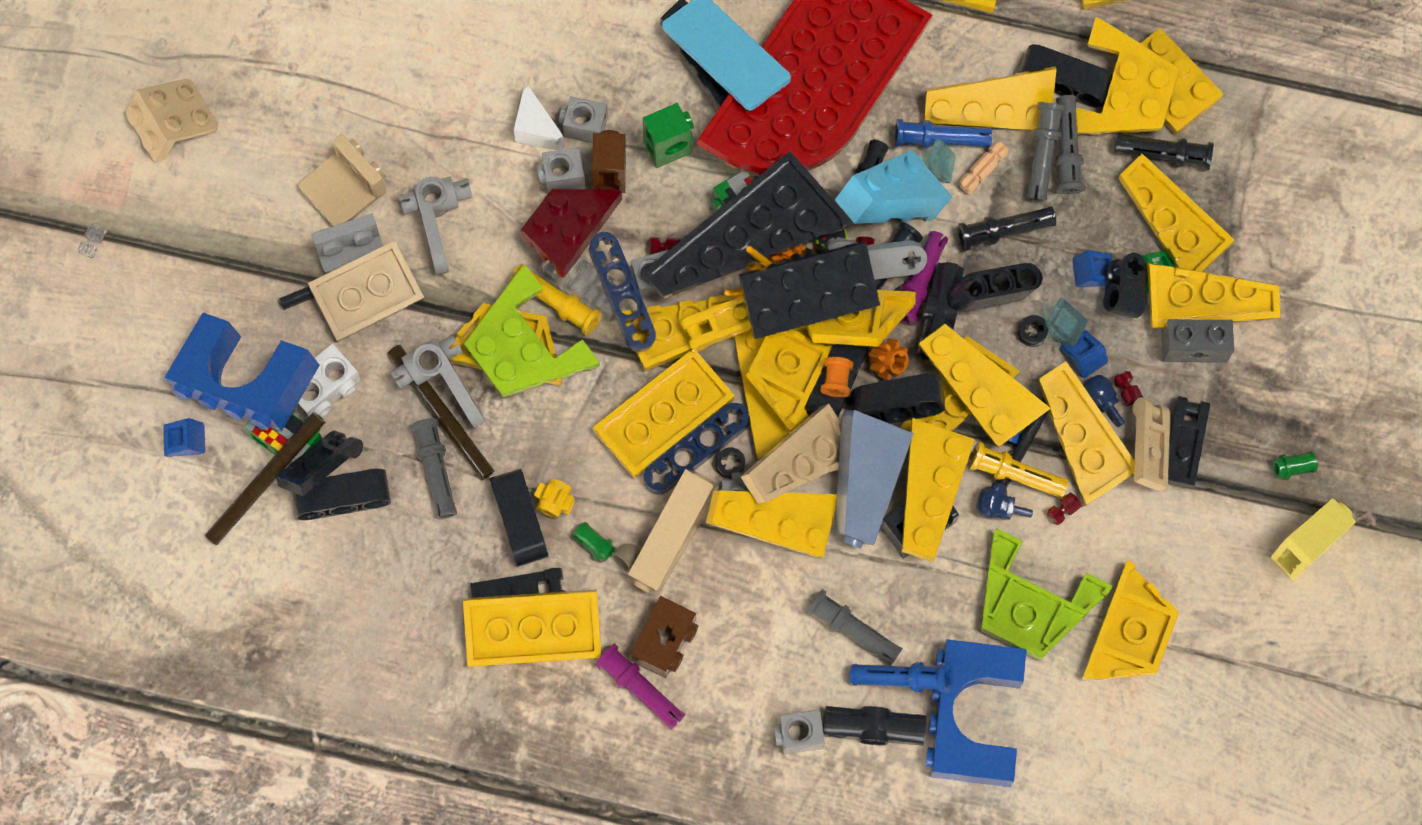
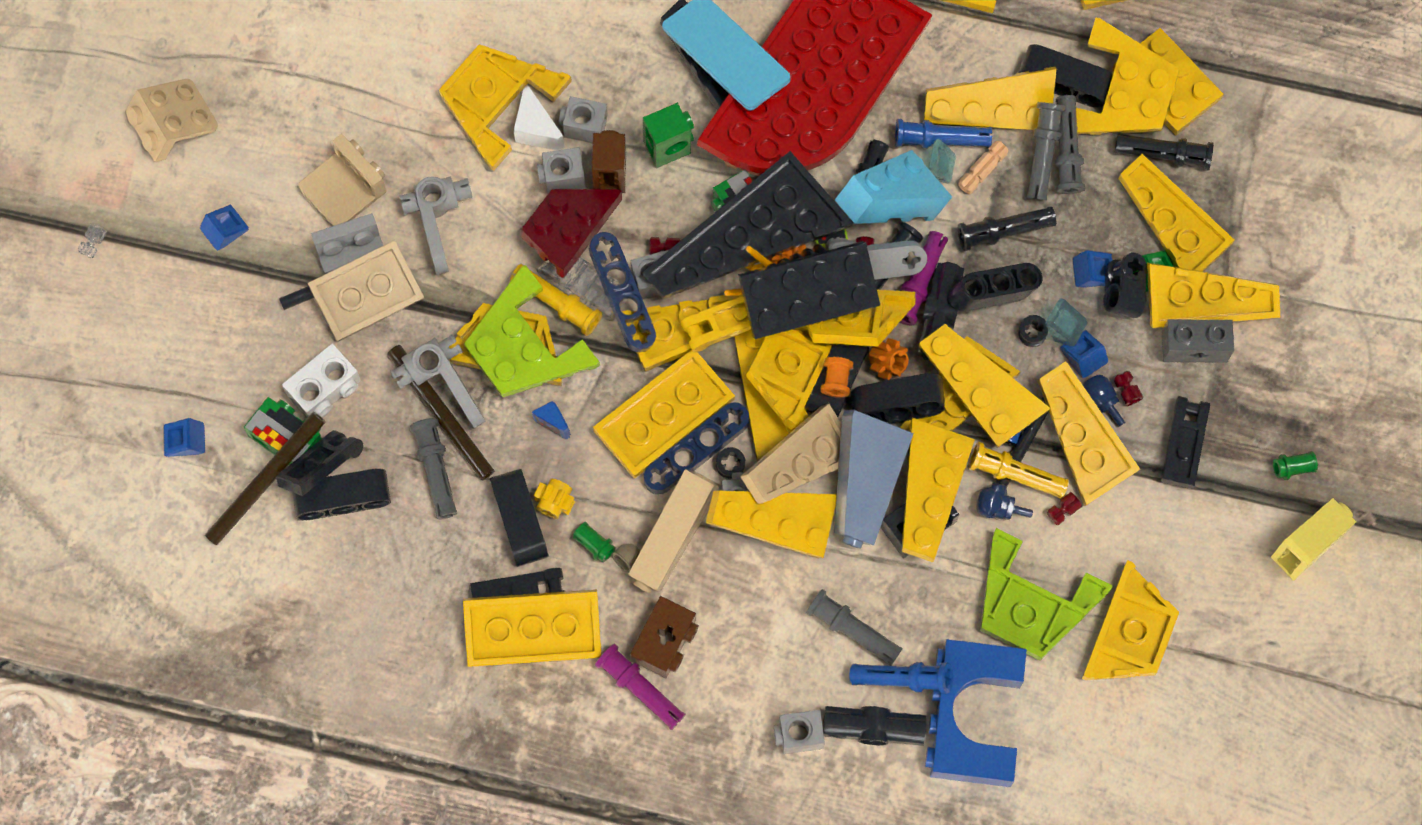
(223, 226): none -> blue slope
(265, 400): blue arch -> none
(486, 87): none -> yellow wing
(552, 419): none -> blue slope
(1151, 444): tan plate -> none

